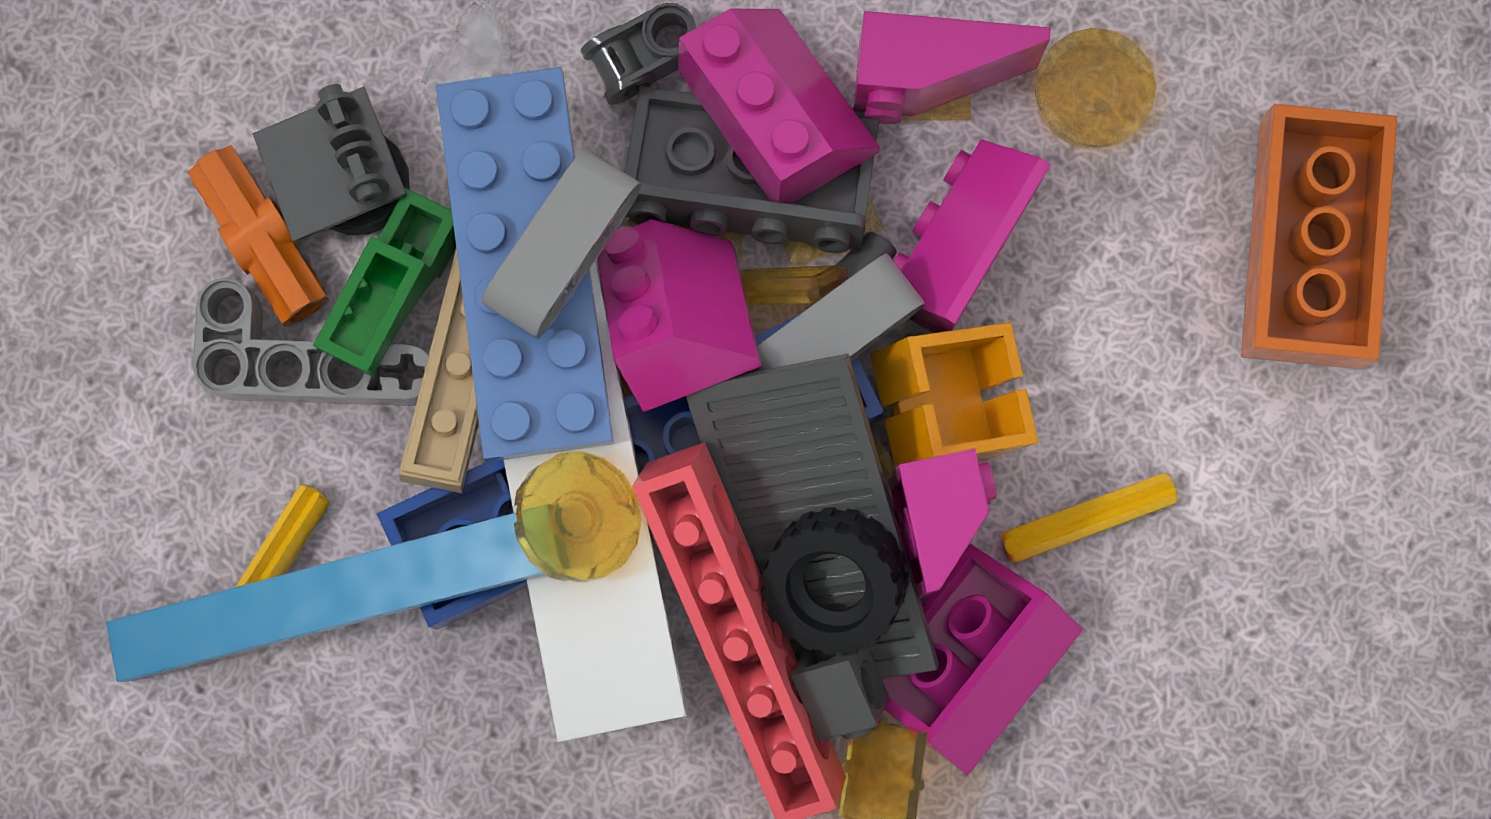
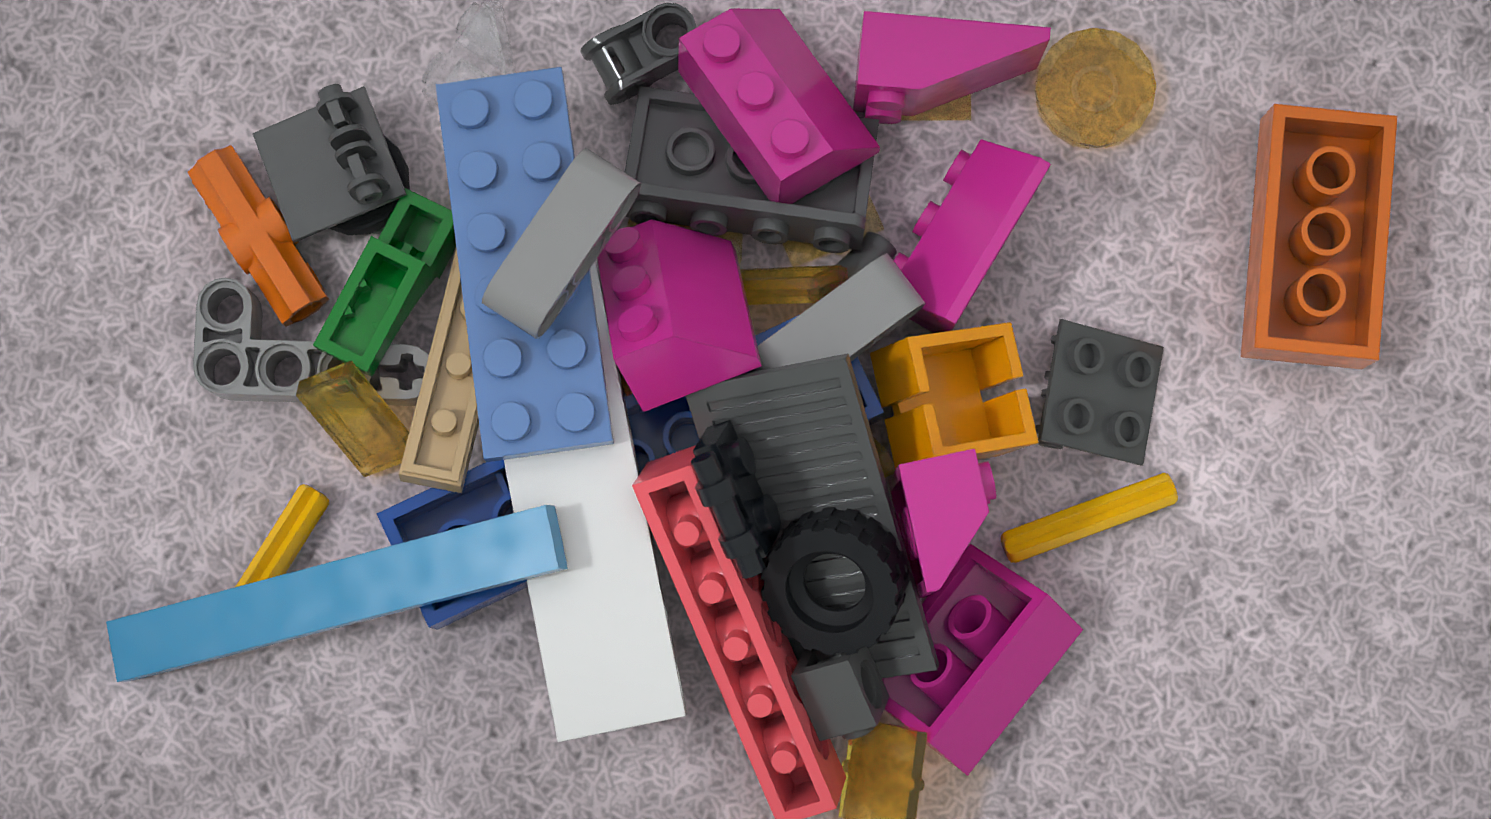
(355, 417): none -> clear yellow tile
(577, 517): clear yellow tile -> none
(730, 488): none -> black plate
(1099, 393): none -> dark grey hinge

